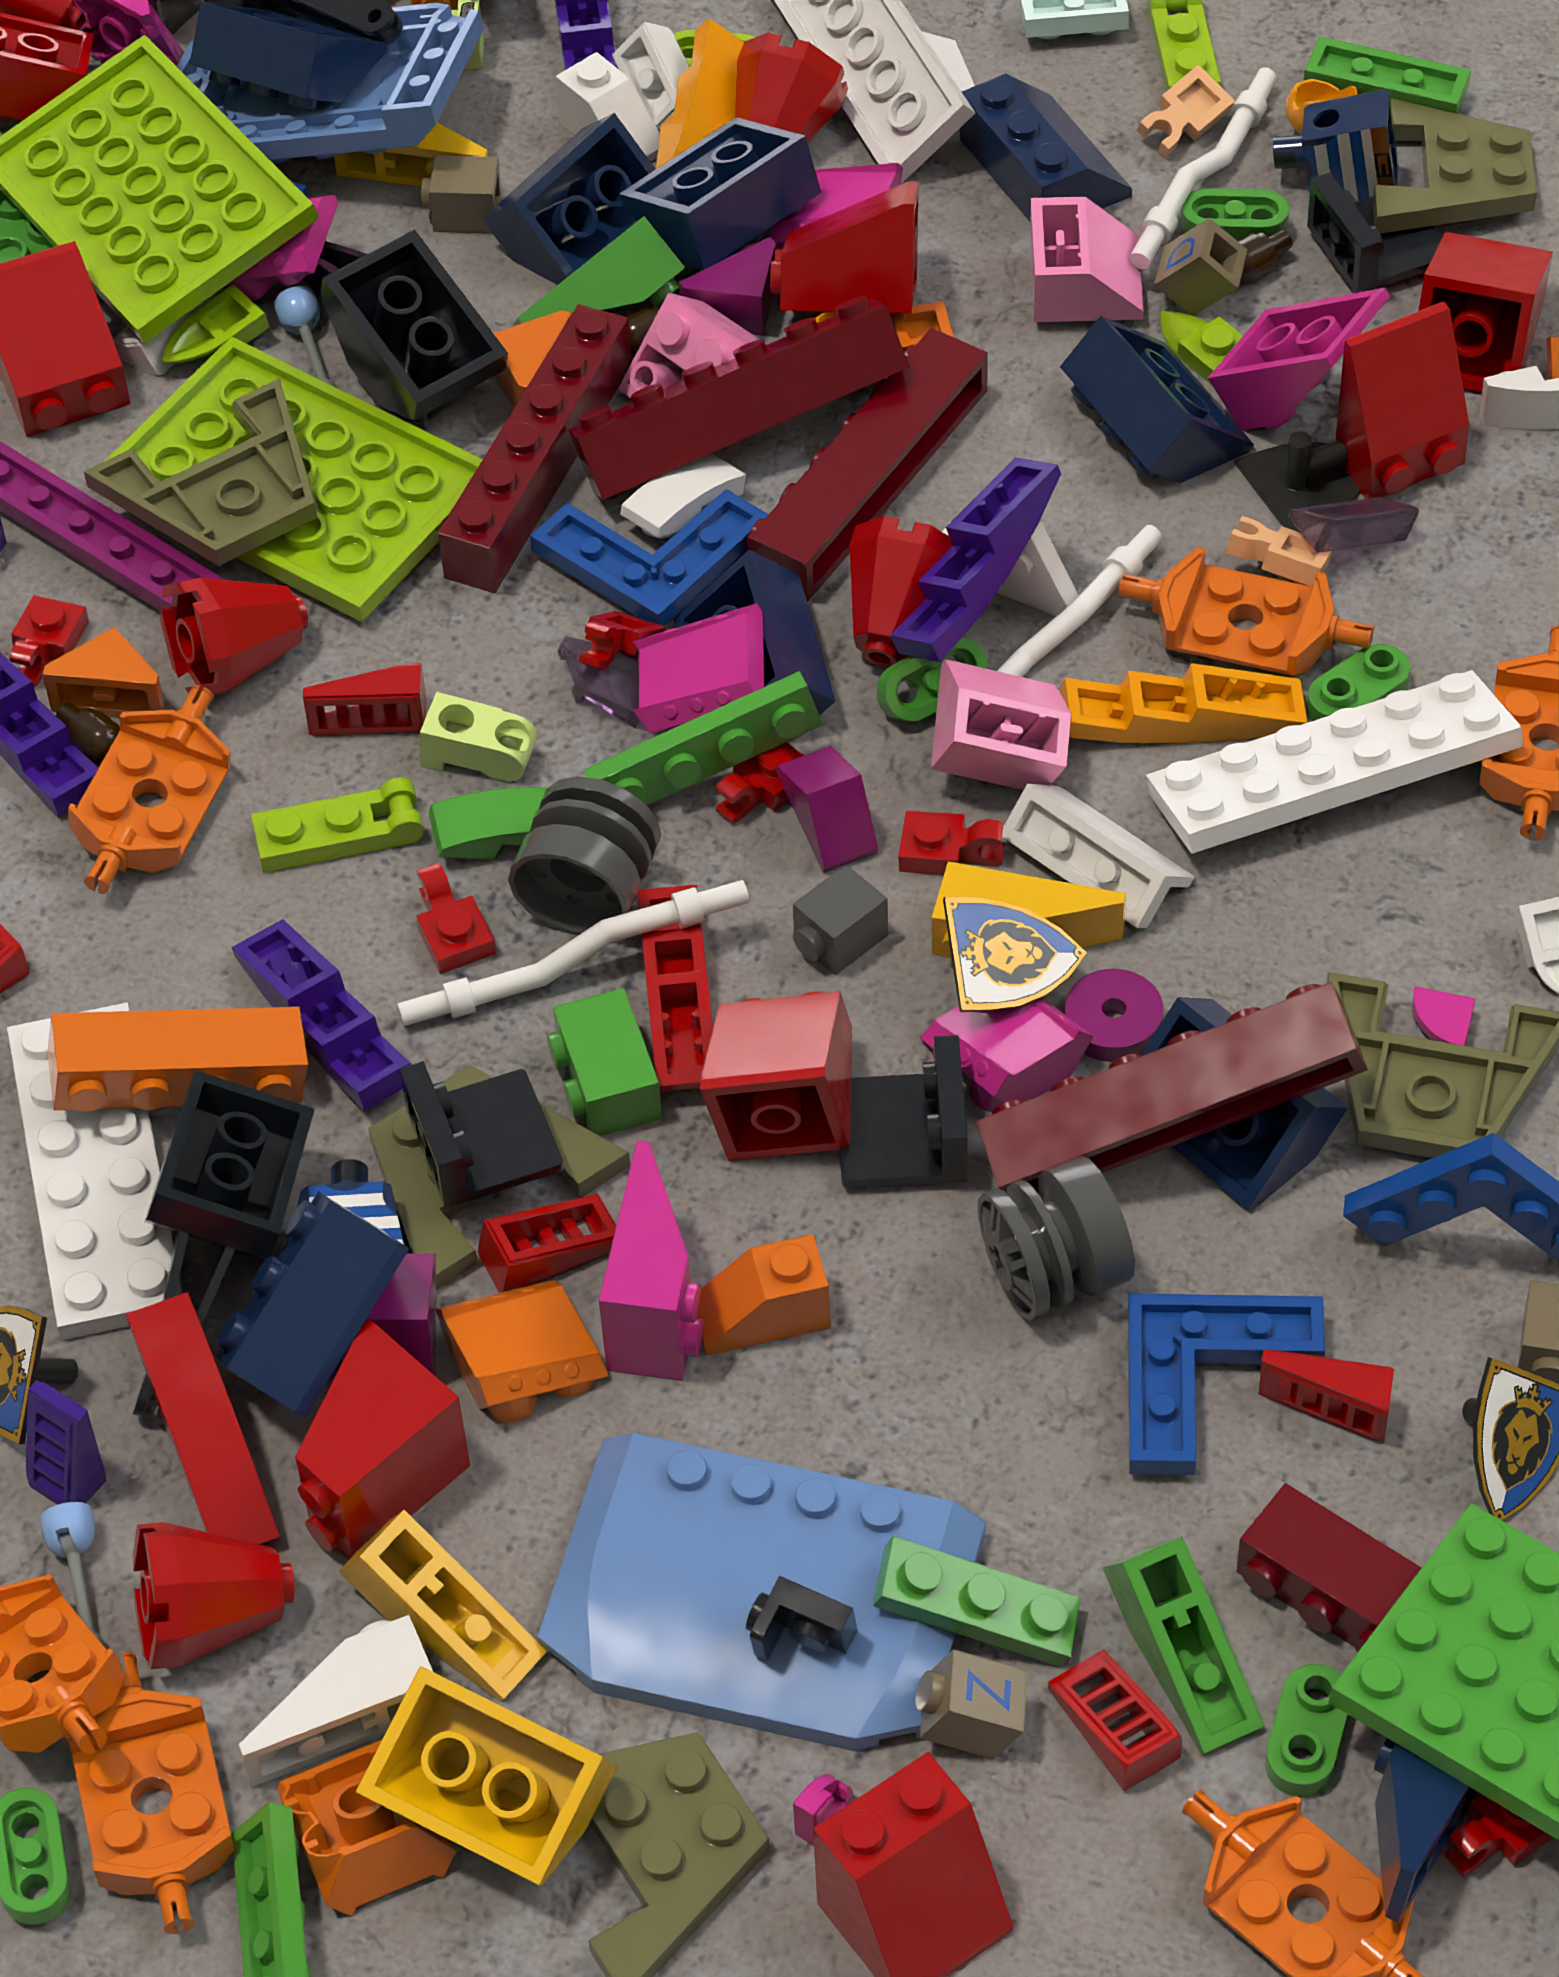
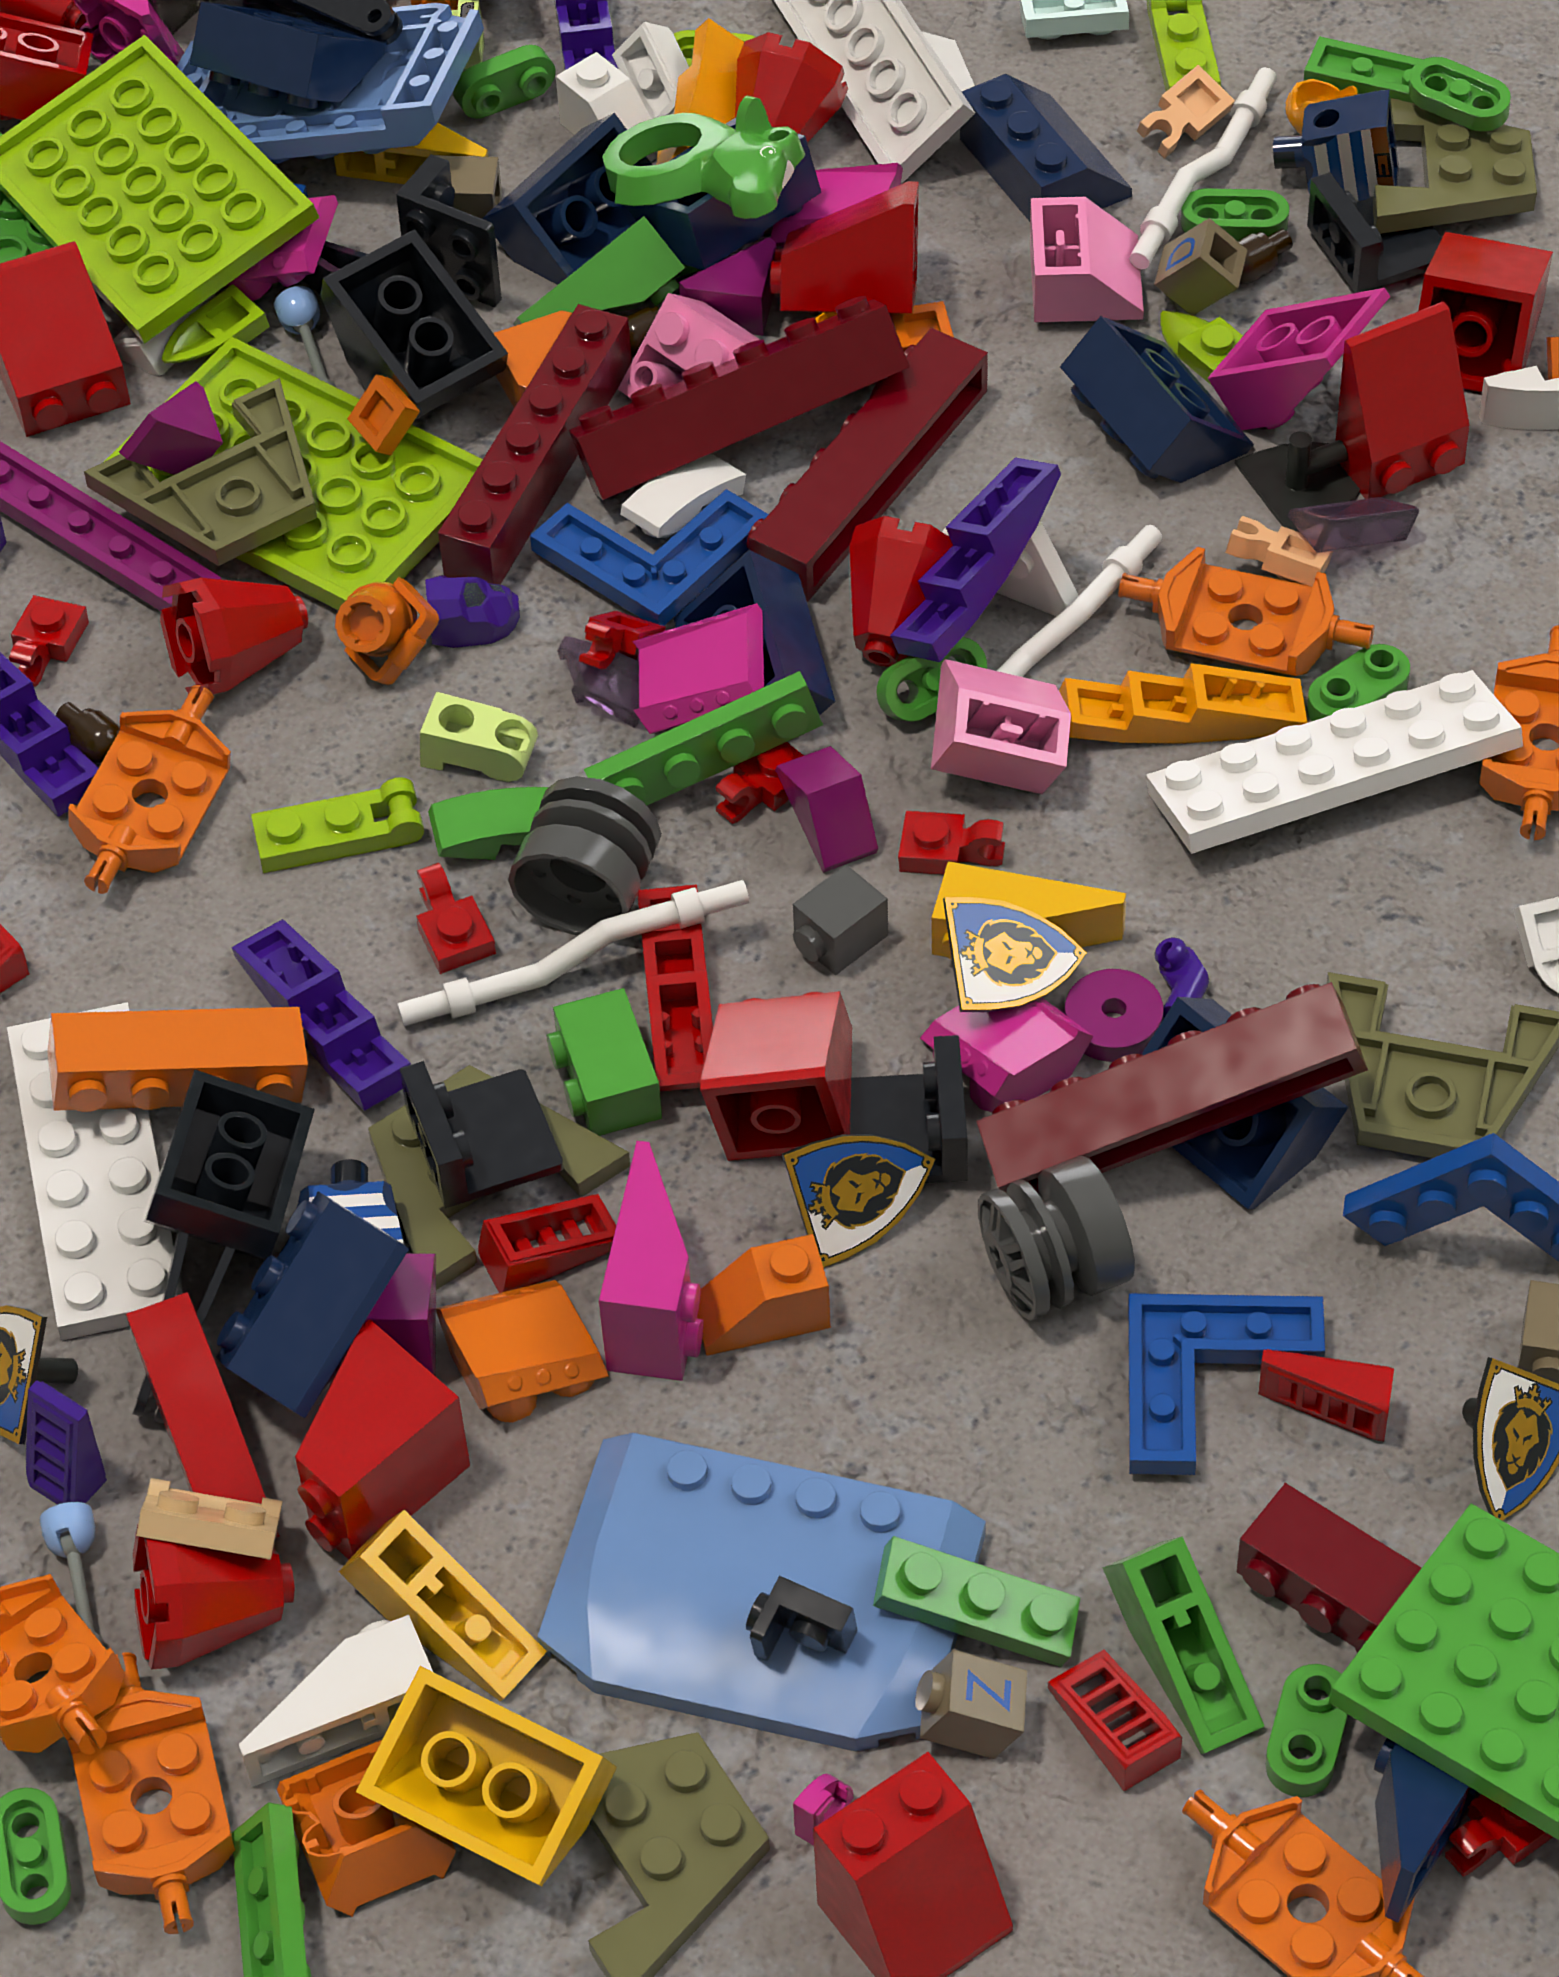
(104, 677): orange slope -> none
(176, 433): none -> magenta slope
(209, 1520): none -> tan plate
(383, 415): none -> orange plate
(384, 622): none -> orange piece
(384, 701): red slope -> none
(457, 239): none -> black bracket
(471, 611): none -> dark purple rock
(504, 81): none -> bright green plate
(733, 165): none -> bright green animal
(854, 1189): none -> shield
(1092, 850): white panel -> none
(1181, 971): none -> dark purple arm
(1443, 1015): dark pink tile -> none
(1464, 94): none -> bright green plate

